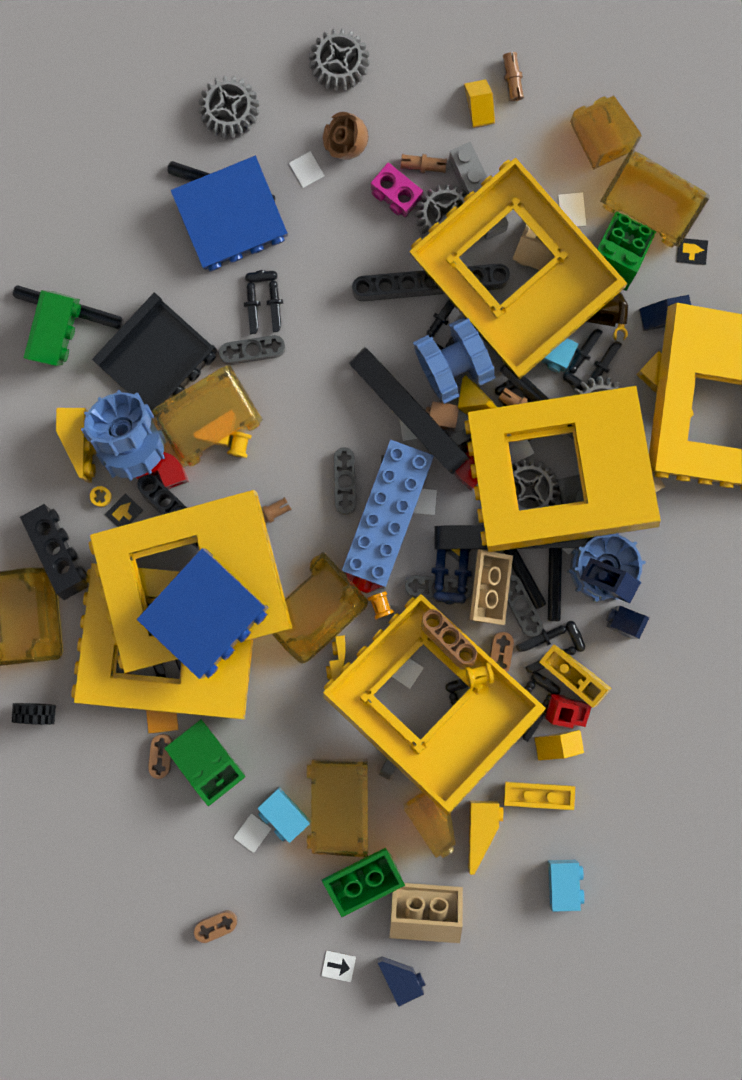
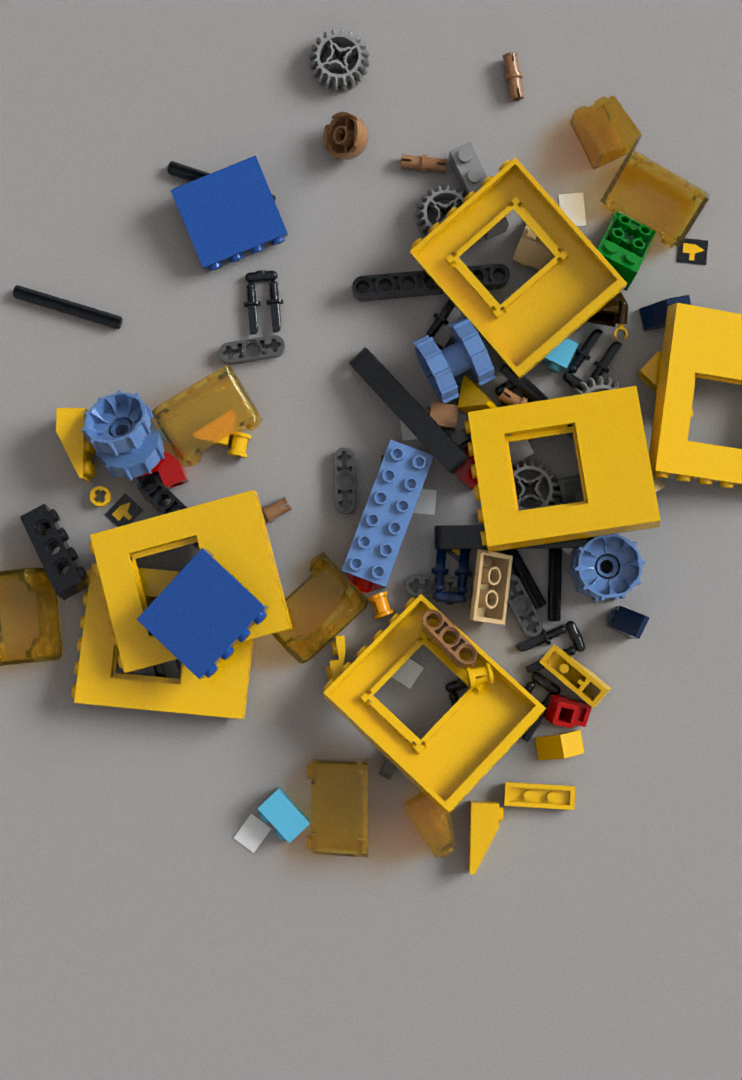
(33, 713): black tyre -> none
(52, 328): green slope -> none
(155, 353): black panel -> none
(155, 755): medium nougat beam -> none
(161, 721): light orange sticker -> none
(205, 762): green slope -> none
(217, 931): medium nougat beam -> none
(220, 111): light grey gear -> none
(306, 169): white sticker -> none
(338, 966): white sticker -> none
(363, 882): green slope -> none
(400, 187): dark pink brick -> none
(402, 980): dark blue slope -> none
(427, 913): tan slope -> none
(480, 103): yellow slope -> none
(507, 652): medium nougat beam -> none
(565, 885): medium azure brick -> none
(610, 580): dark blue slope -> none

